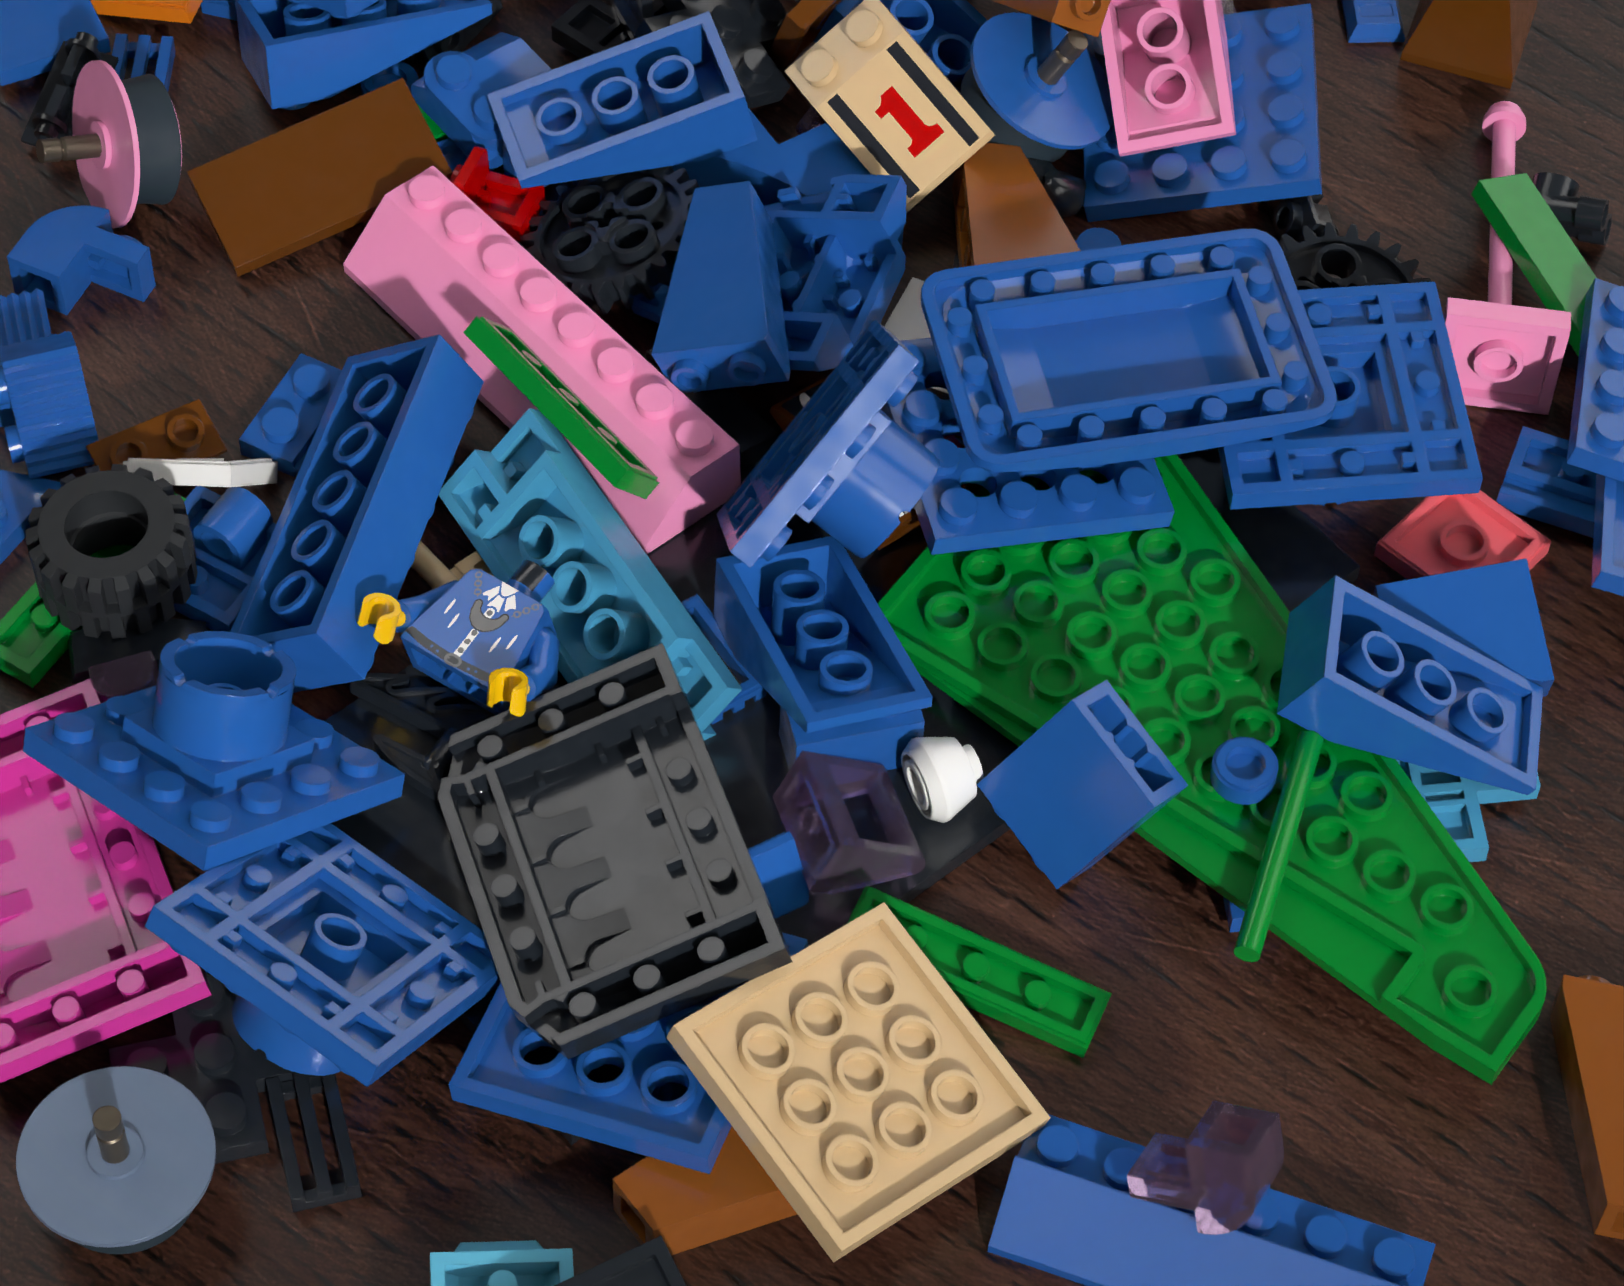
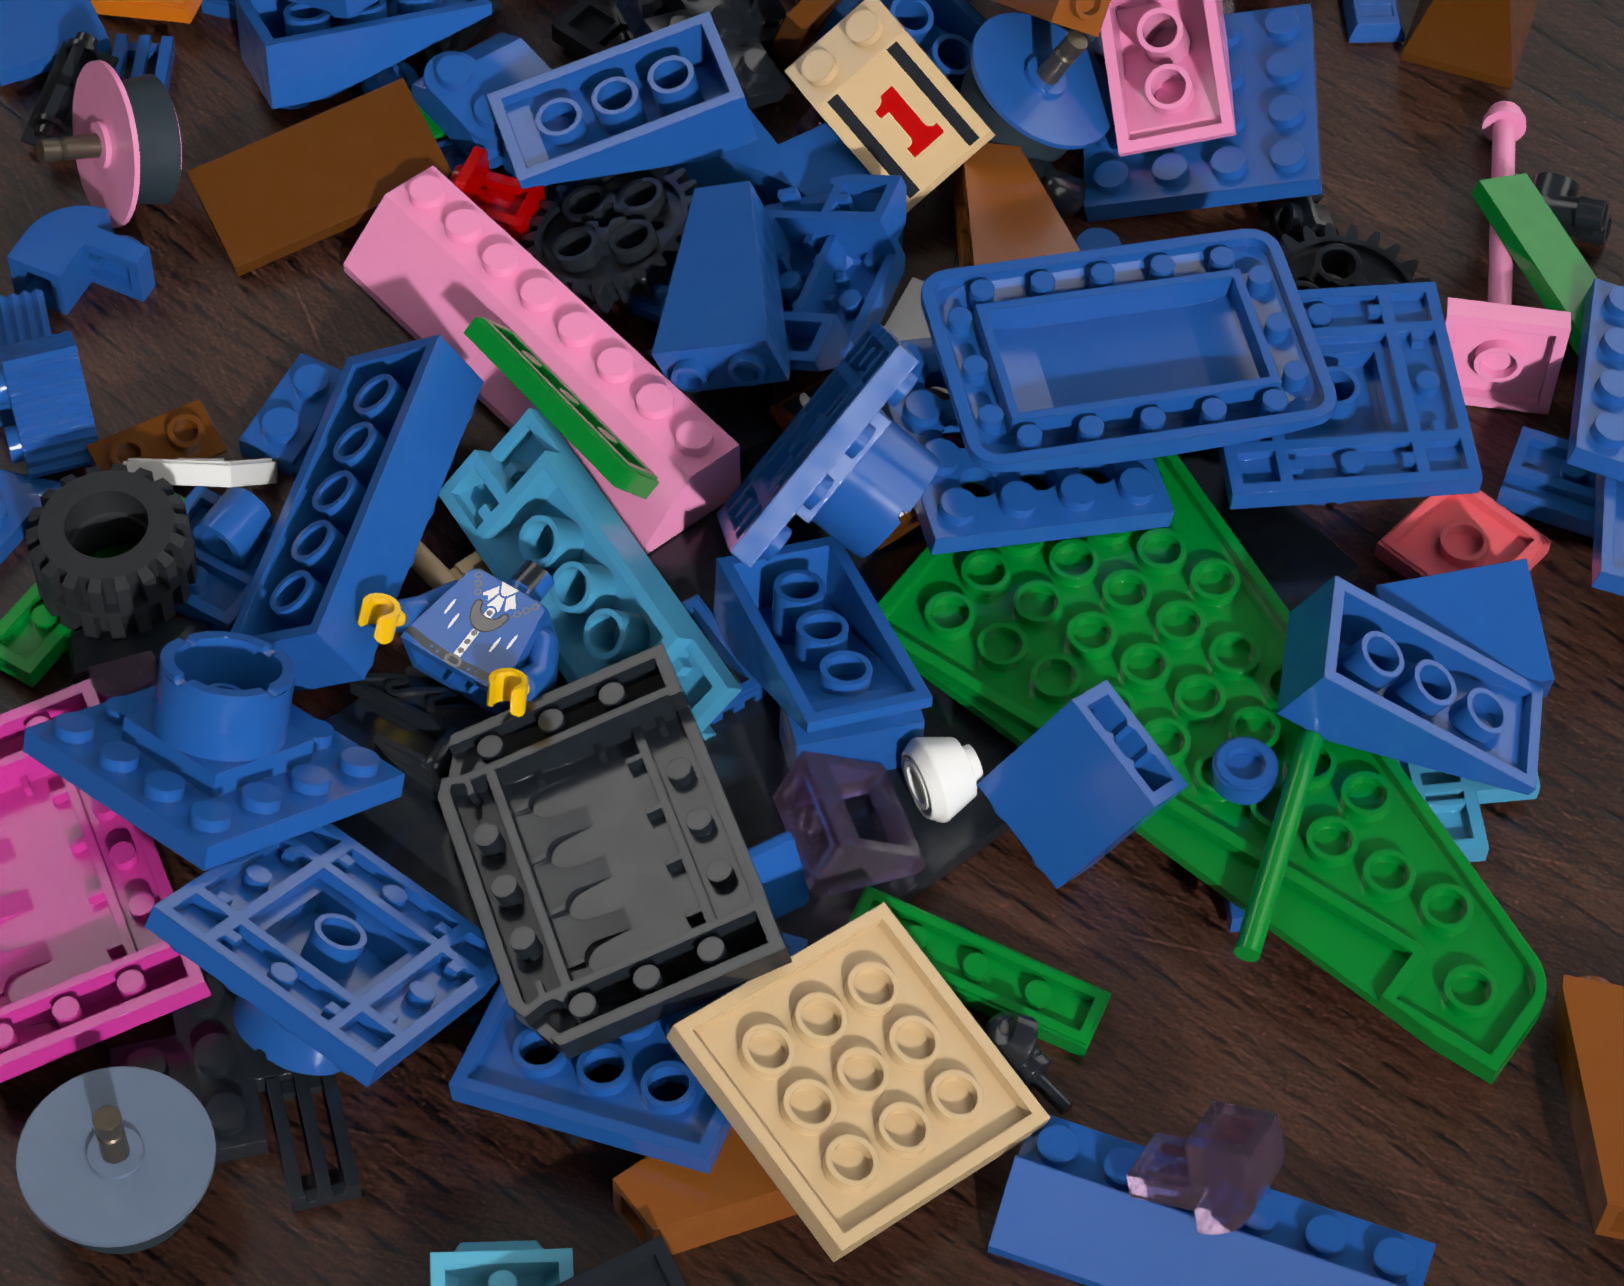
(1016, 1040): none -> black piece

